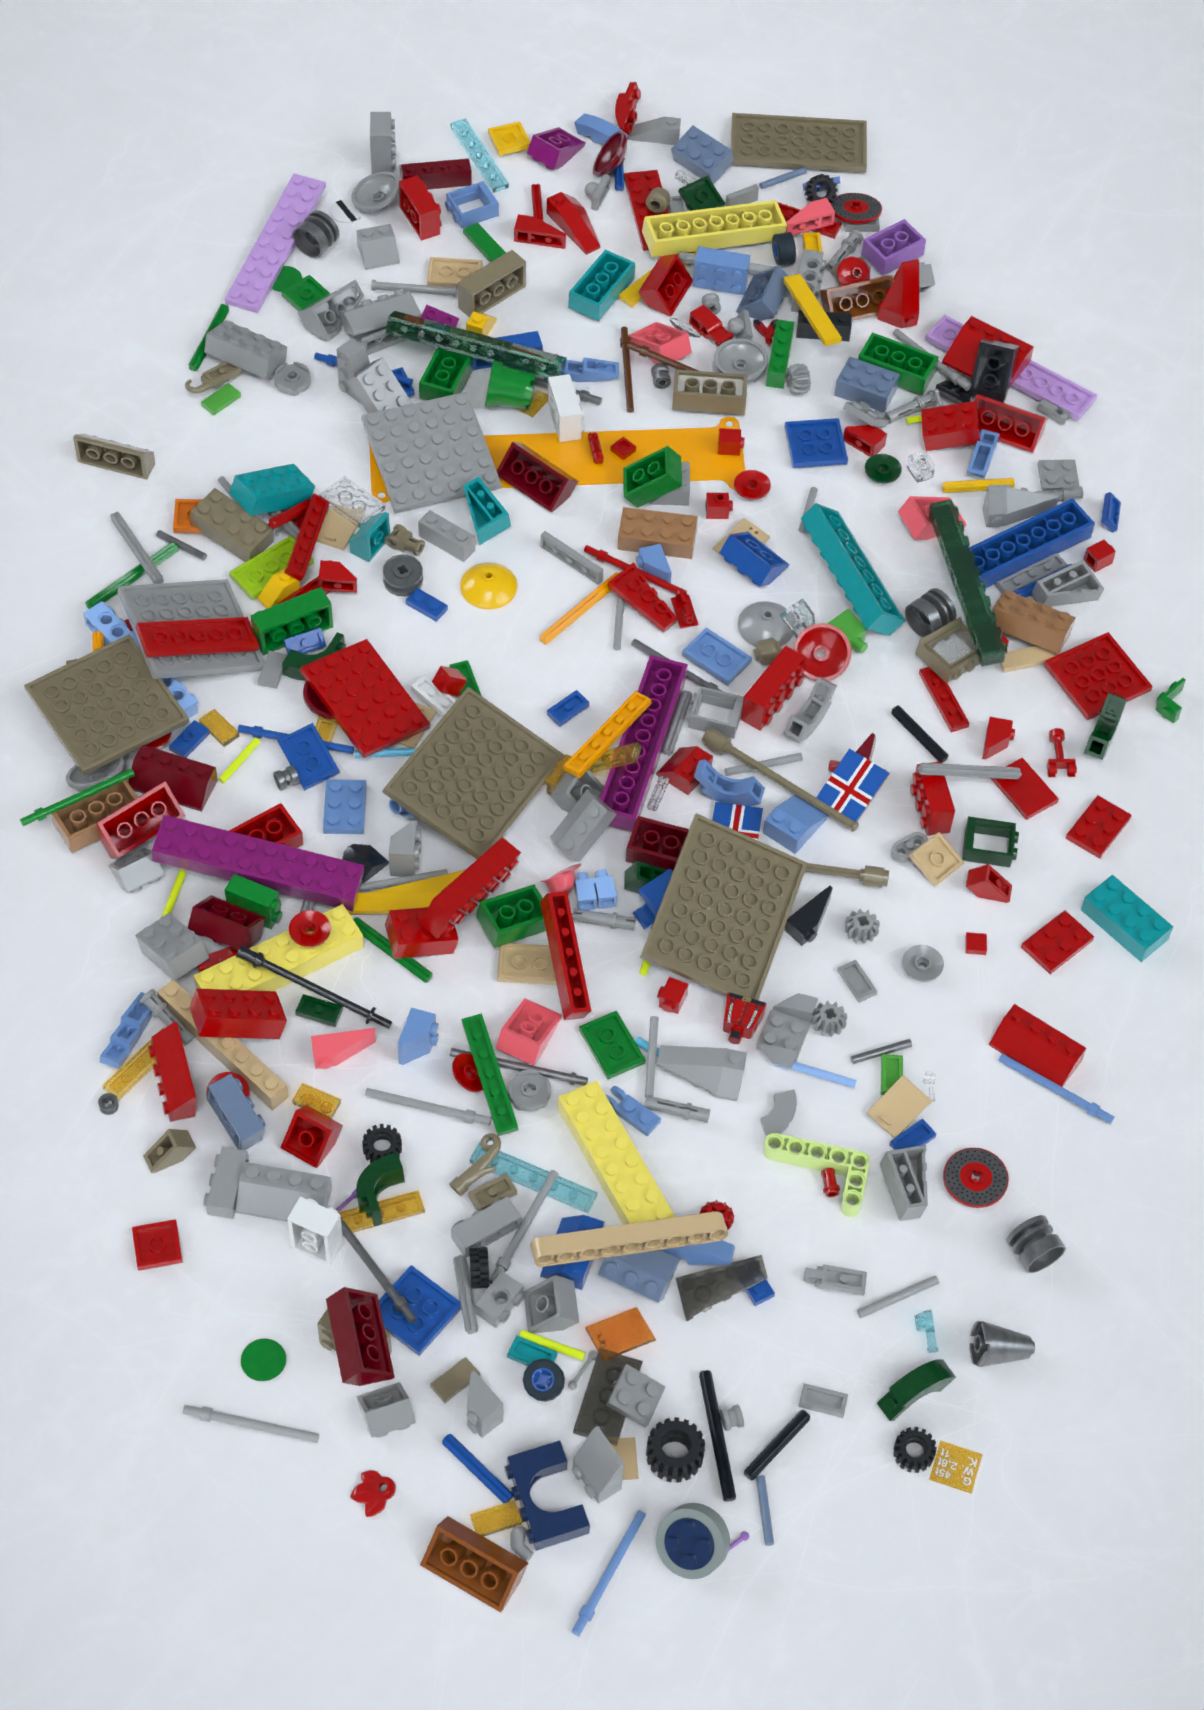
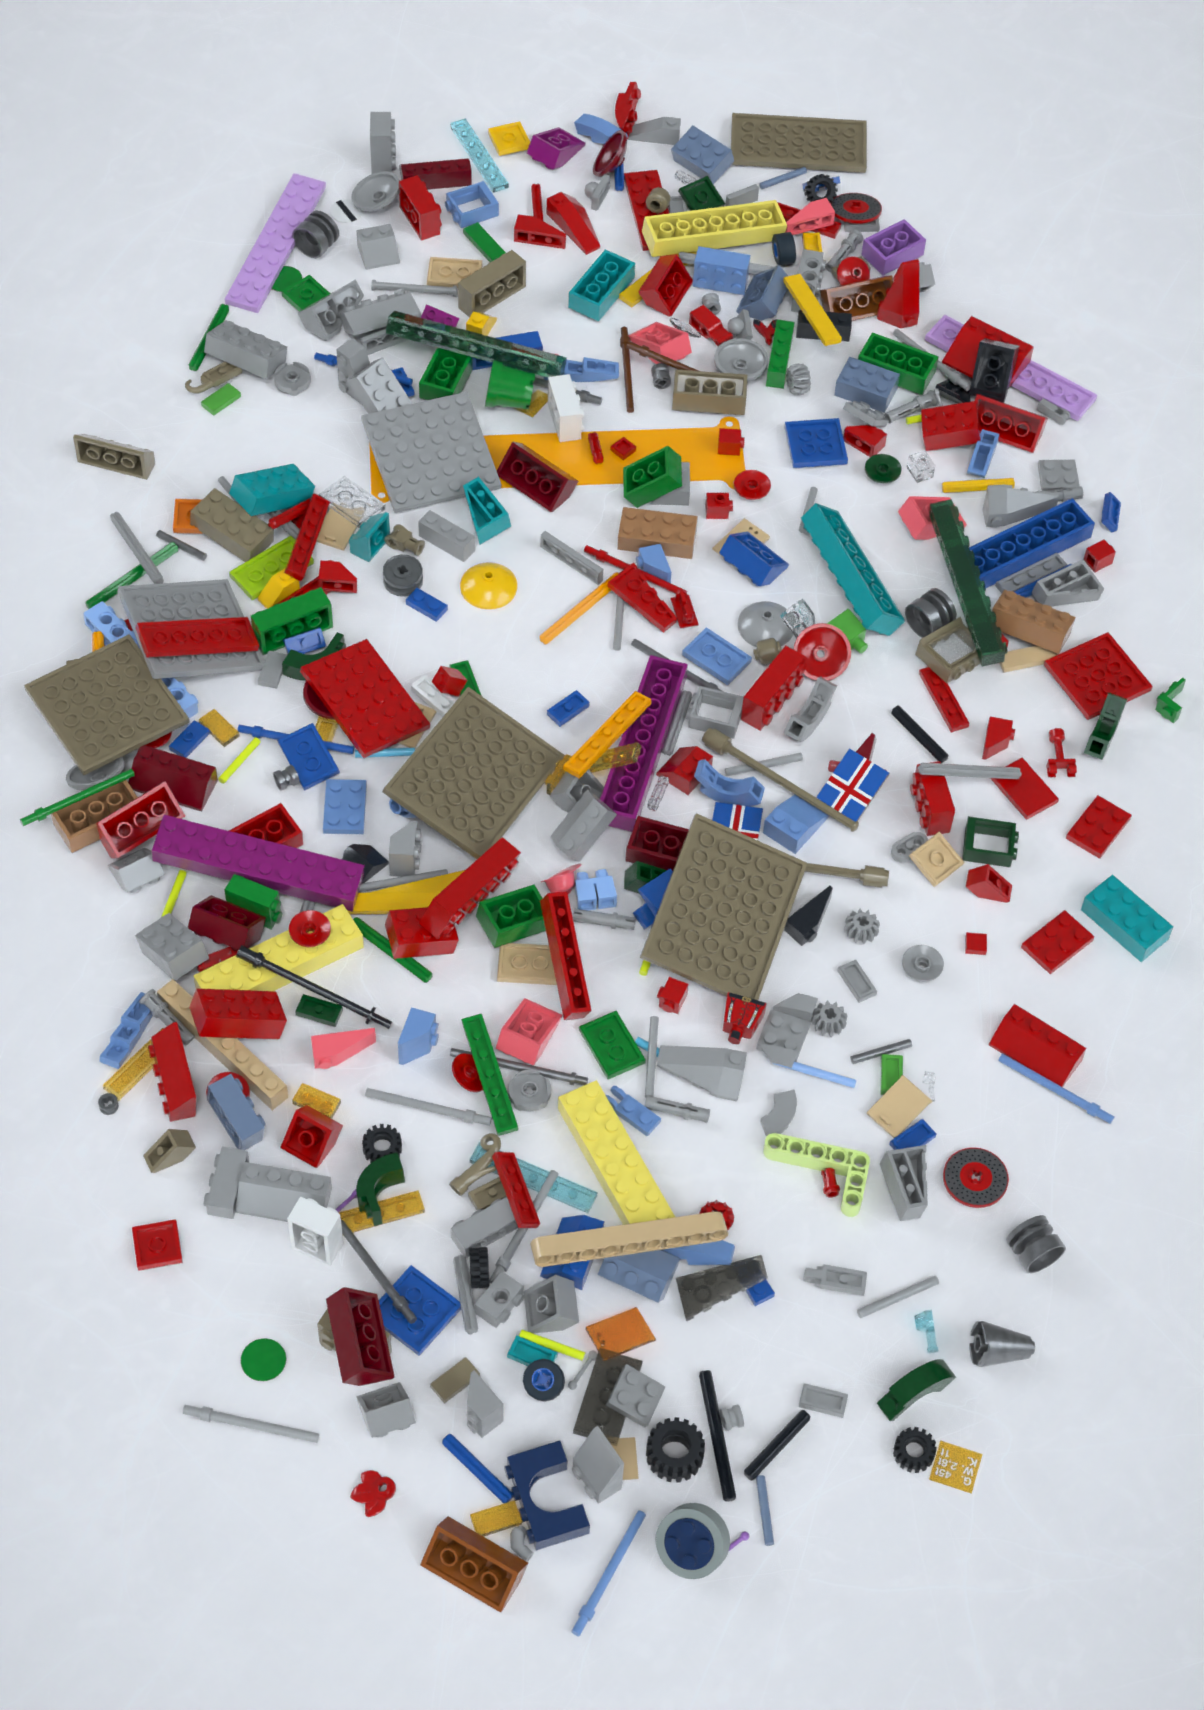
(516, 1190): none -> red tile

